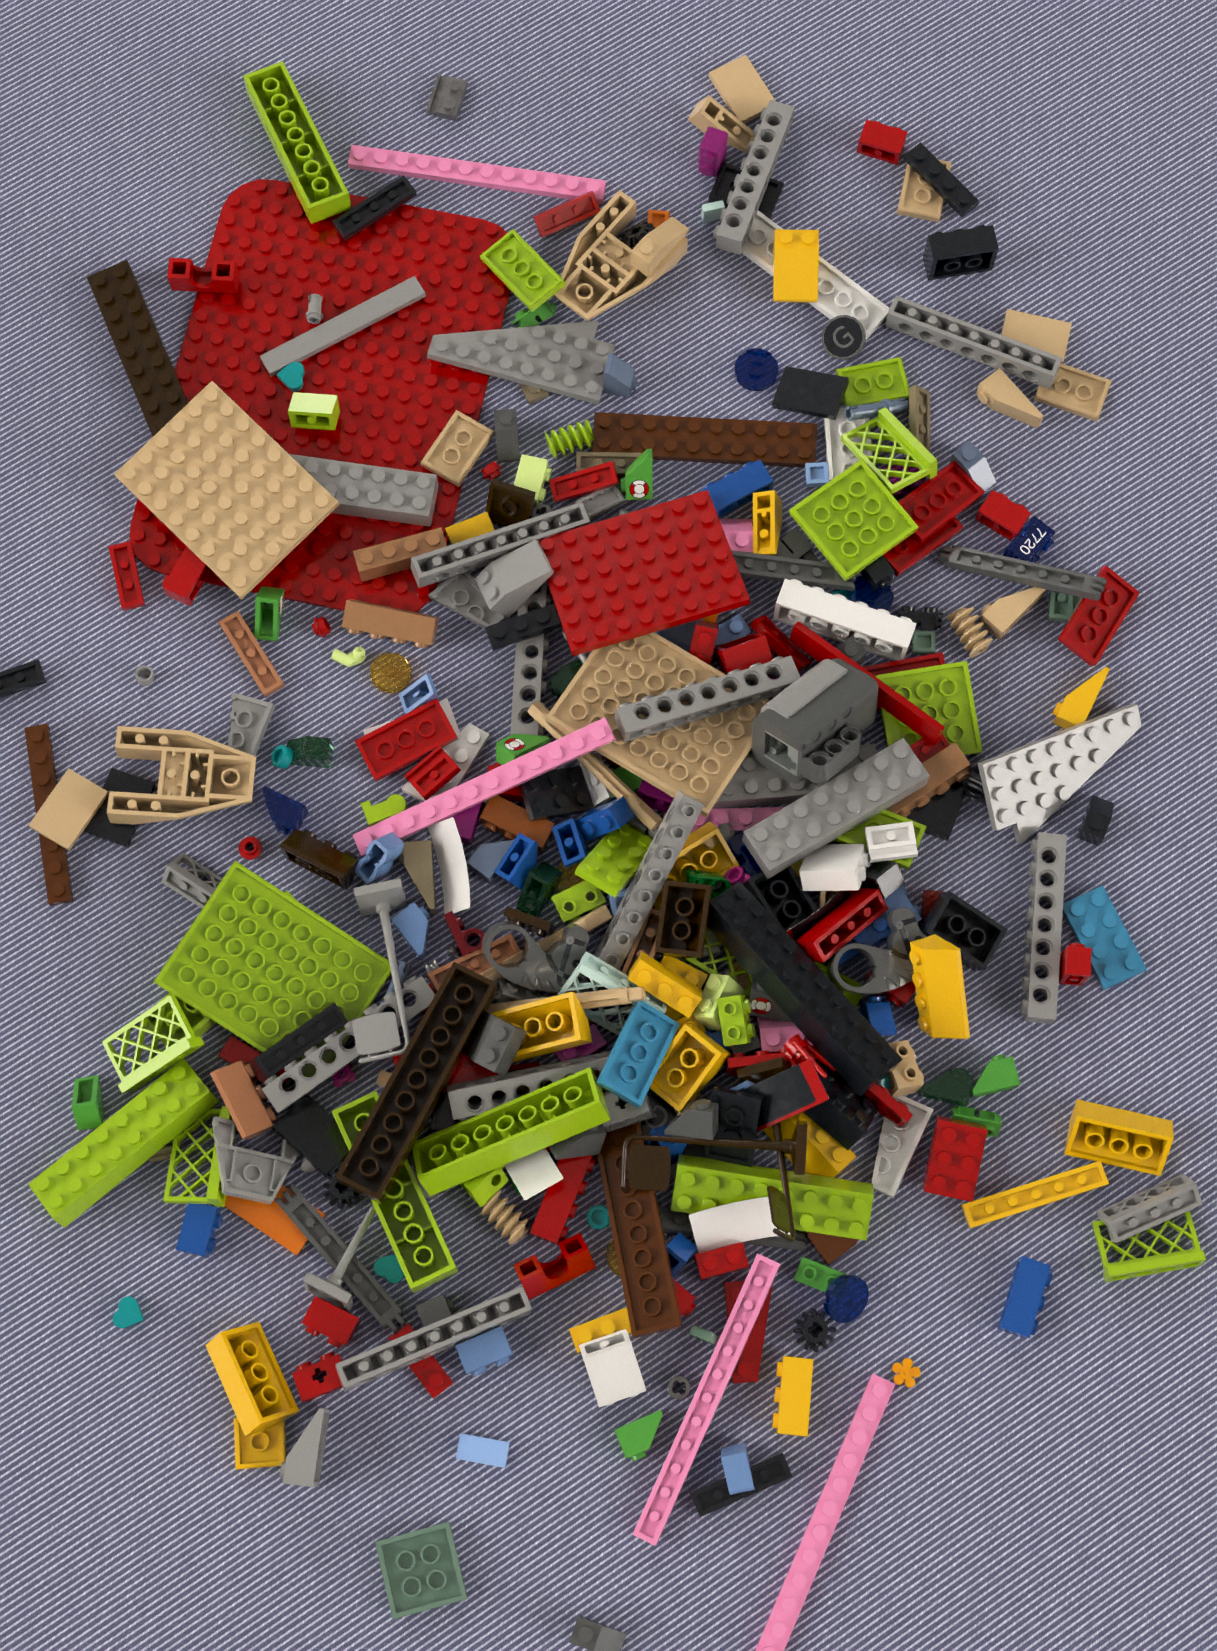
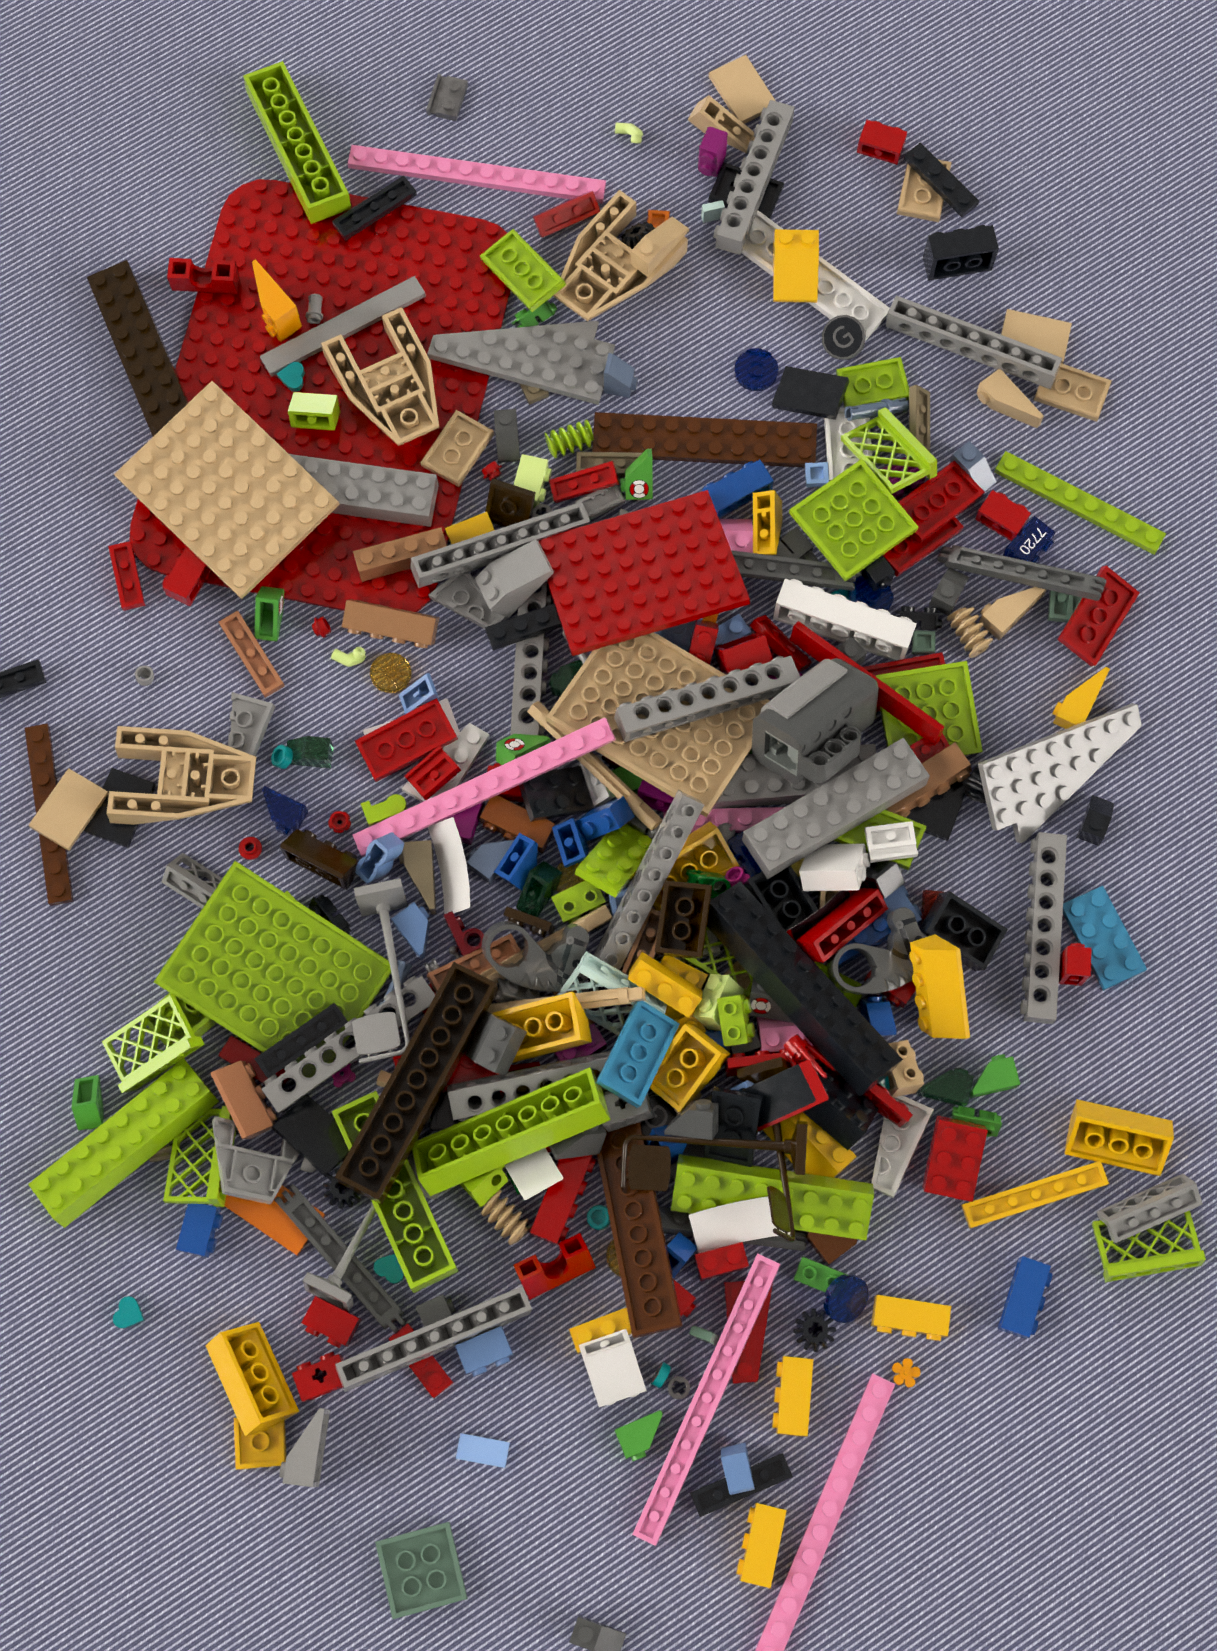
(278, 308): none -> light orange slope
(325, 908): none -> black hinge
(335, 817): none -> red plate
(395, 391): none -> tan wedge
(630, 129): none -> yellowish green arm
(661, 1375): none -> teal tile
(761, 1545): none -> yellow brick
(911, 1317): none -> yellow brick
(948, 591): none -> dark grey slope
(1080, 503): none -> lime plate

